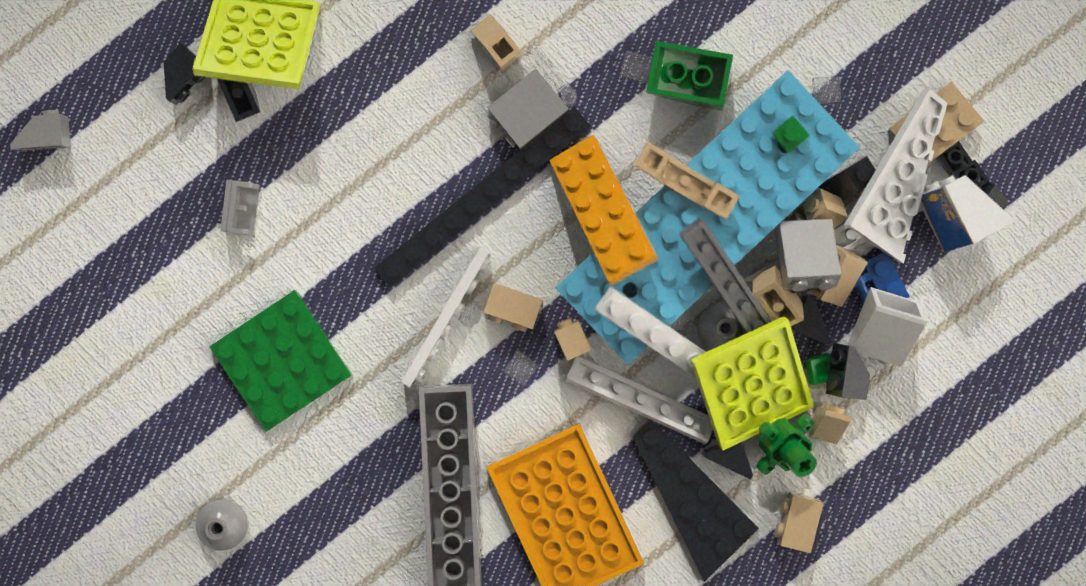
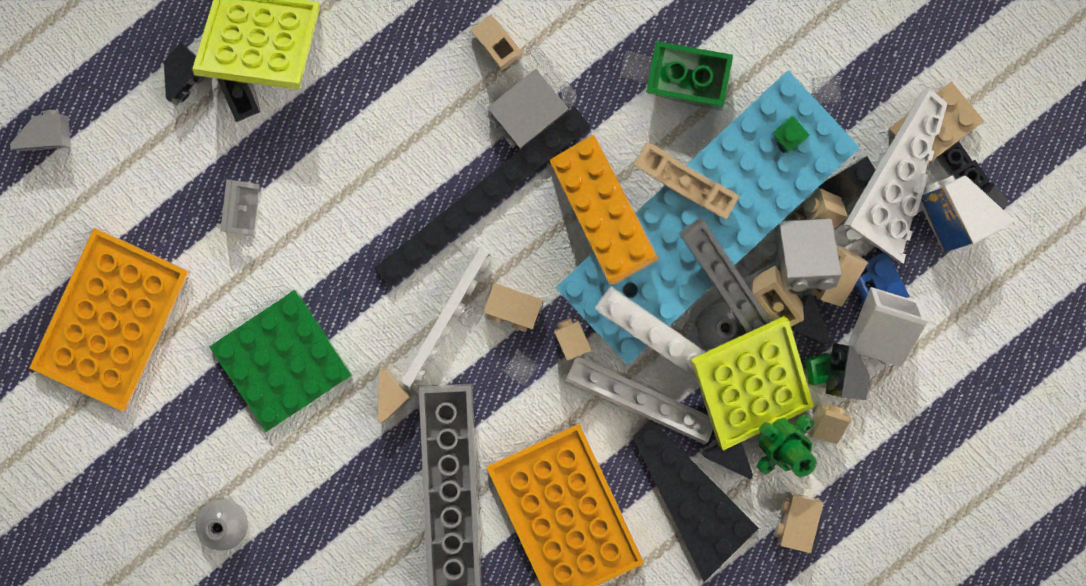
(109, 319): none -> light orange plate
(390, 394): none -> tan slope

